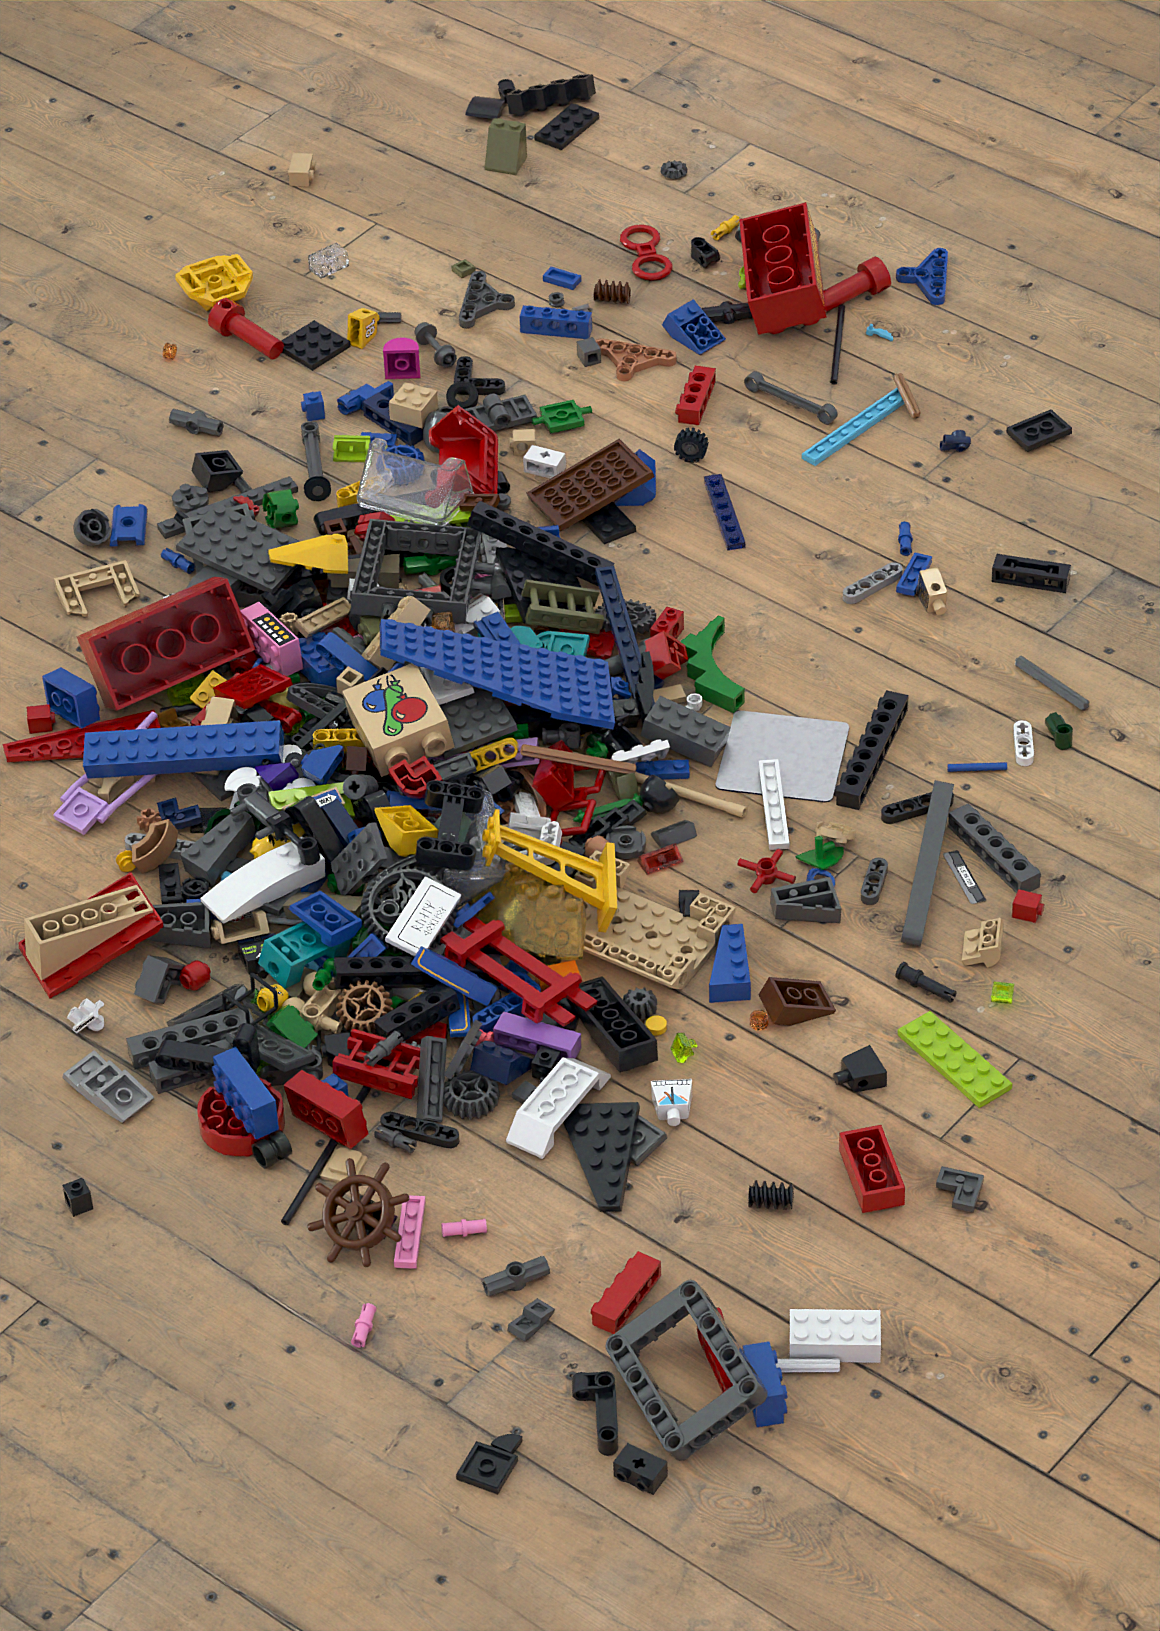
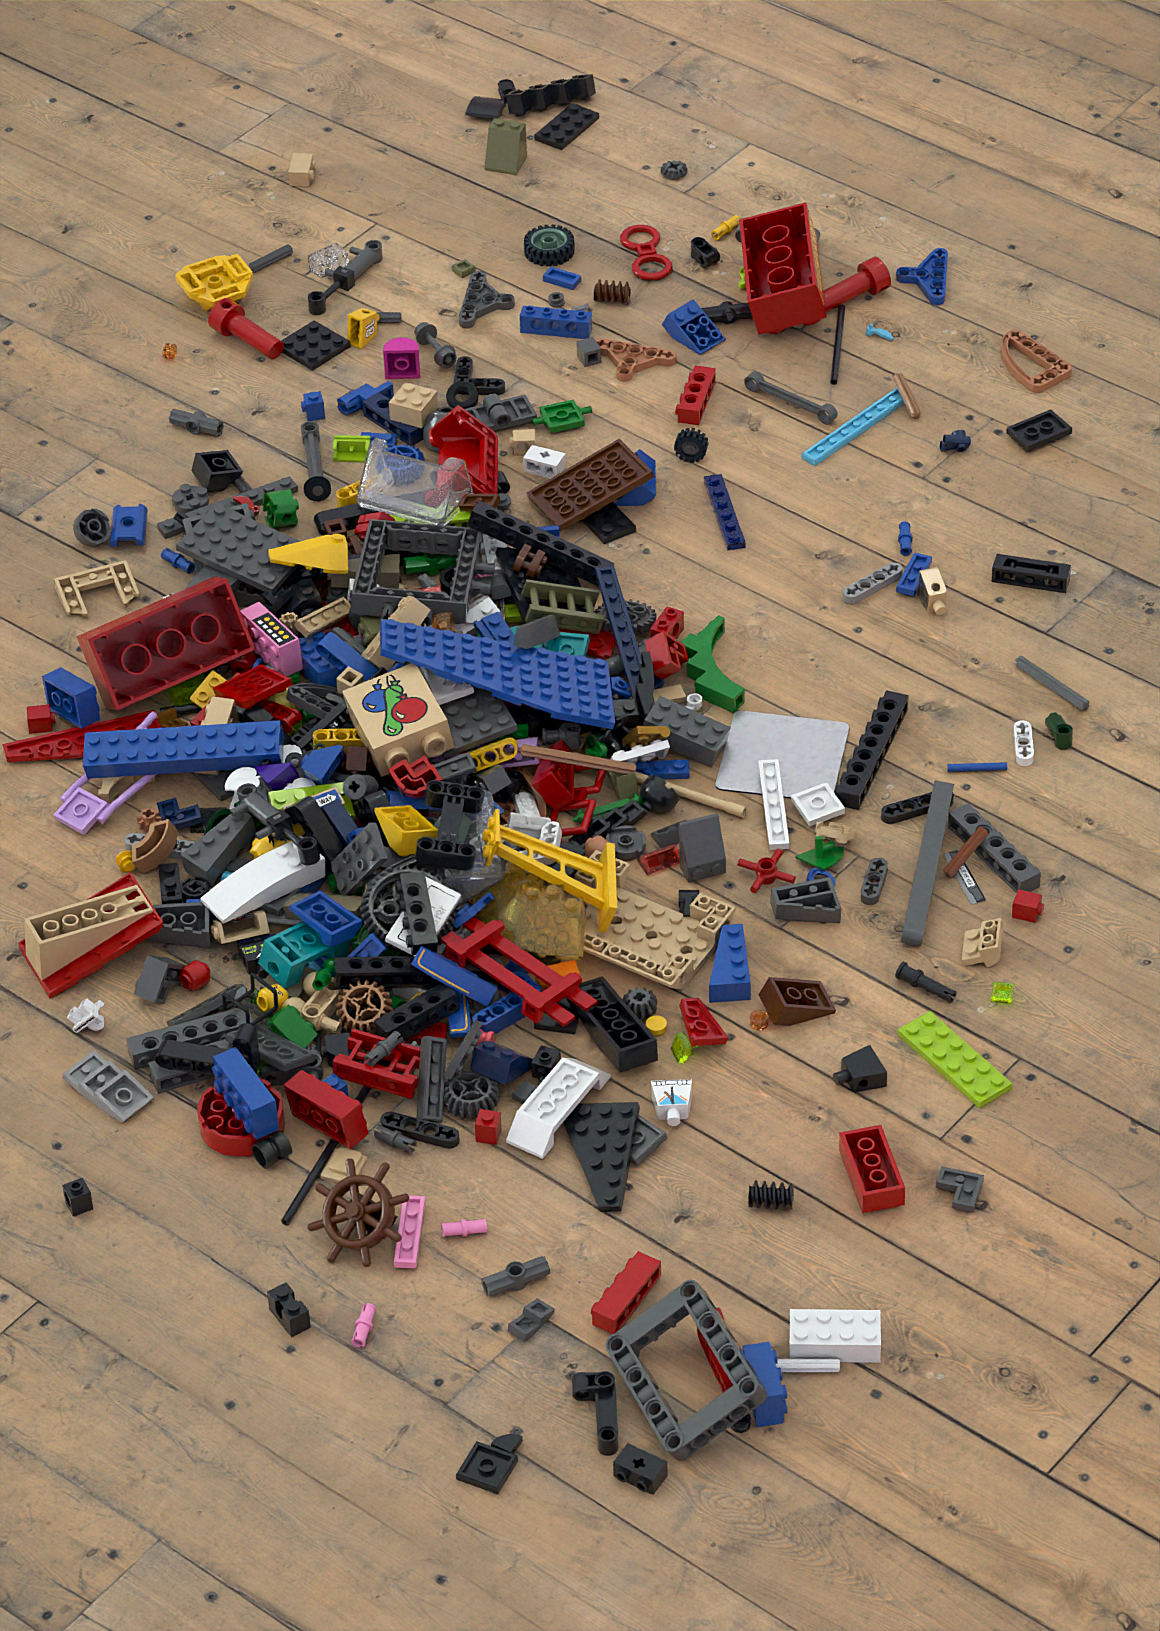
(271, 258): none -> dark grey axle
(295, 1314): none -> black brick
(345, 276): none -> piece
(415, 884): none -> black brick
(488, 1127): none -> red brick
(528, 1036): medium lavender brick -> none
(535, 567): none -> reddish brown brick
(536, 632): none -> dark grey slope
(549, 245): none -> black wheel
(645, 735): none -> pearl gold plate
(700, 1023): none -> red wing
(701, 848): none -> dark grey slope
(743, 1426): none -> black bush
(817, 804): none -> white plate
(965, 852): none -> dark orange axle
(1059, 370): none -> nougat beam

